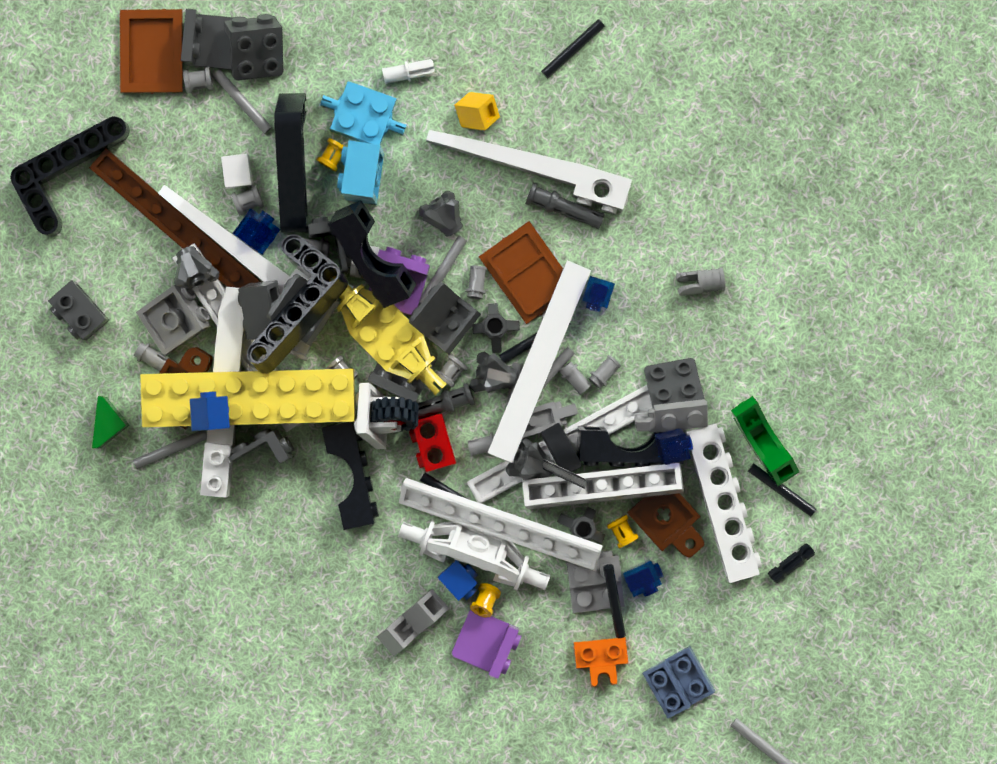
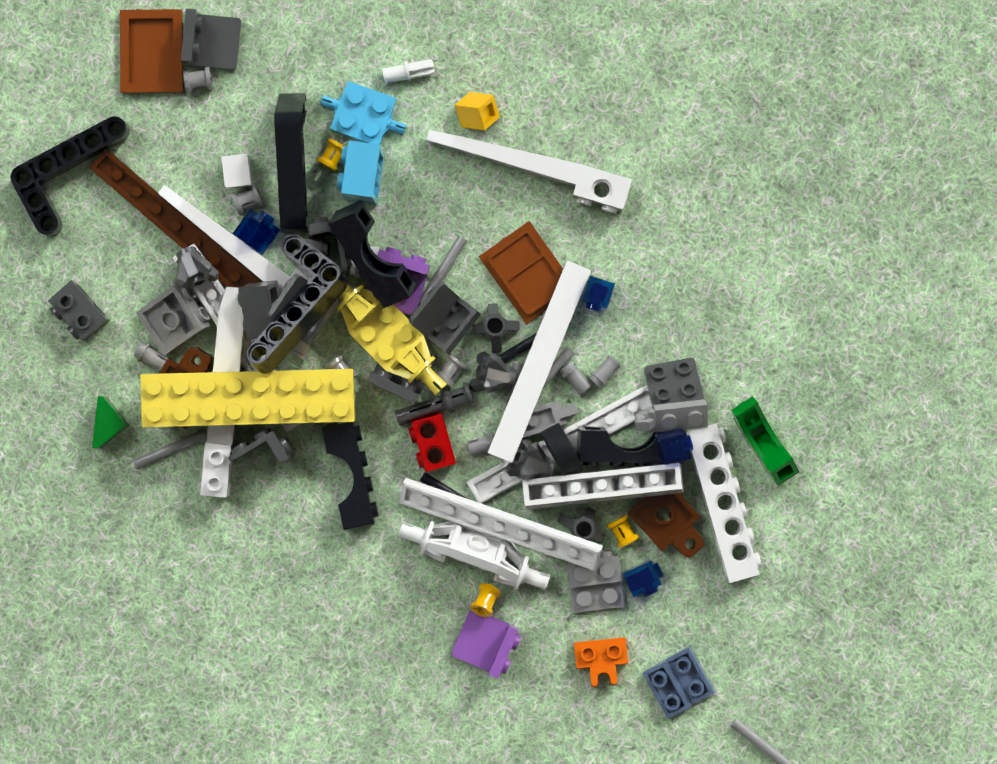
(209, 412): blue brick -> none
(244, 104): light grey bar -> none
(255, 47): dark grey bracket -> none
(382, 415): plate -> none
(412, 622): light grey brick -> none
(443, 213): dark grey rock -> none
(459, 580): blue brick -> none
(476, 282): light grey pin -> none
(553, 202): dark grey pin -> none
(564, 474): sticker -> none
(573, 48): black bar -> none
(614, 601): black bar -> none
(707, 281): light grey hinge -> none
(782, 490): black bar -> none
(791, 563): black axle -> none

